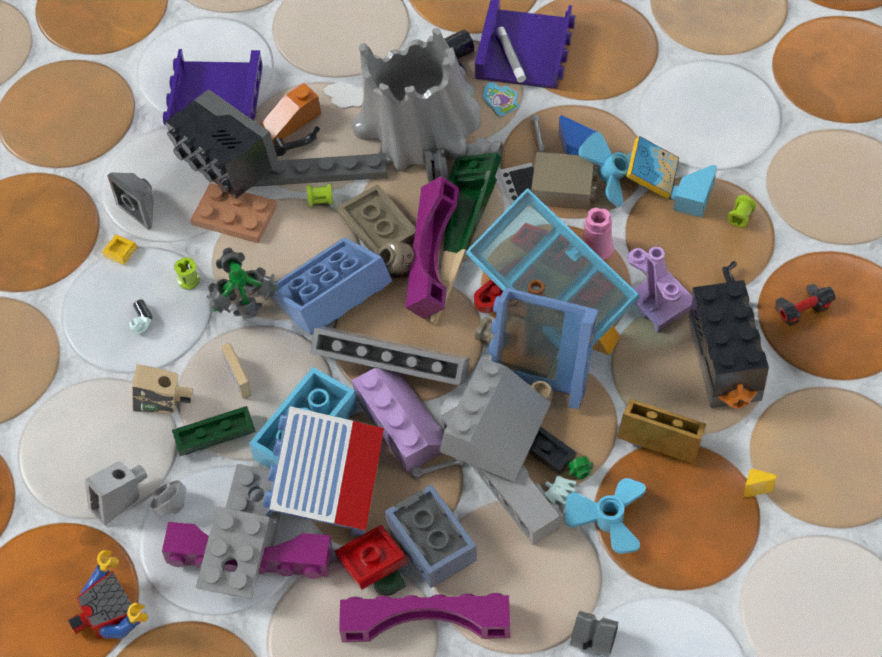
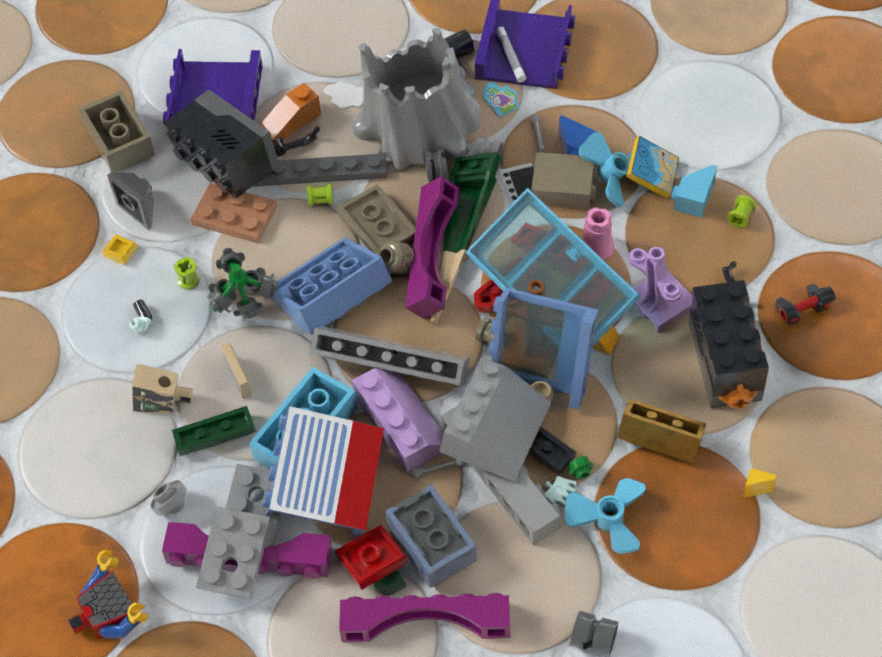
(113, 490): light grey torso -> none
(117, 131): none -> dark tan brick

